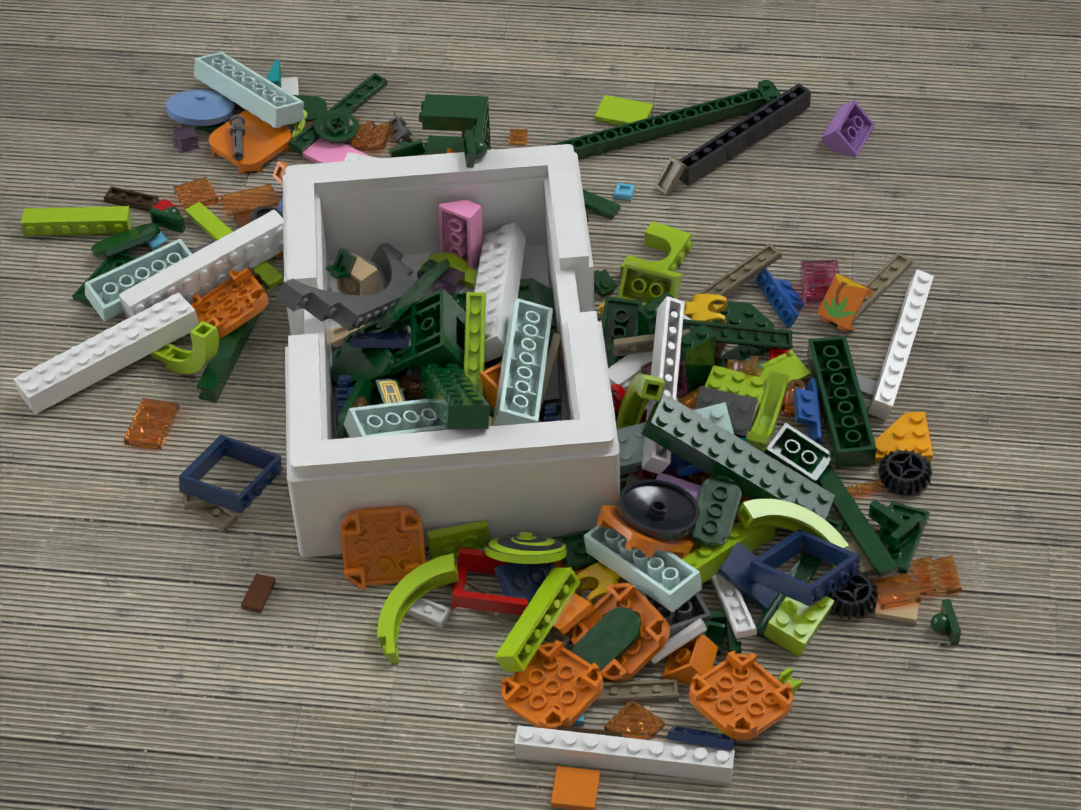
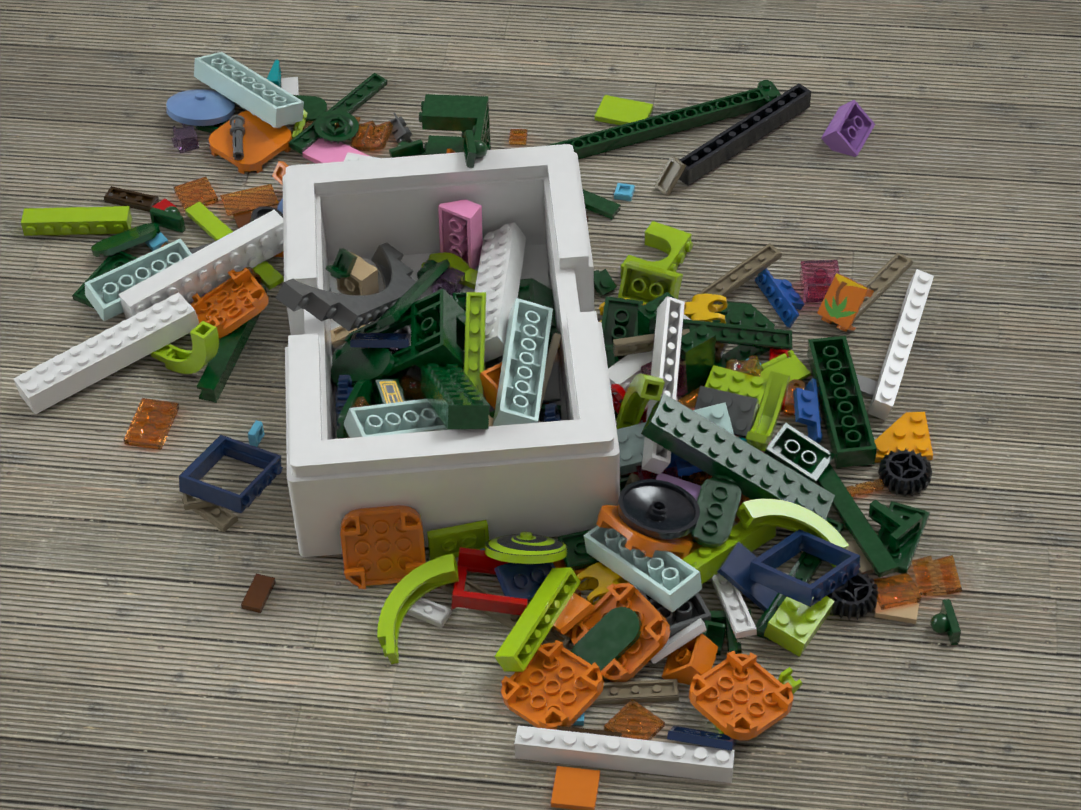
(256, 433): none -> medium azure tile

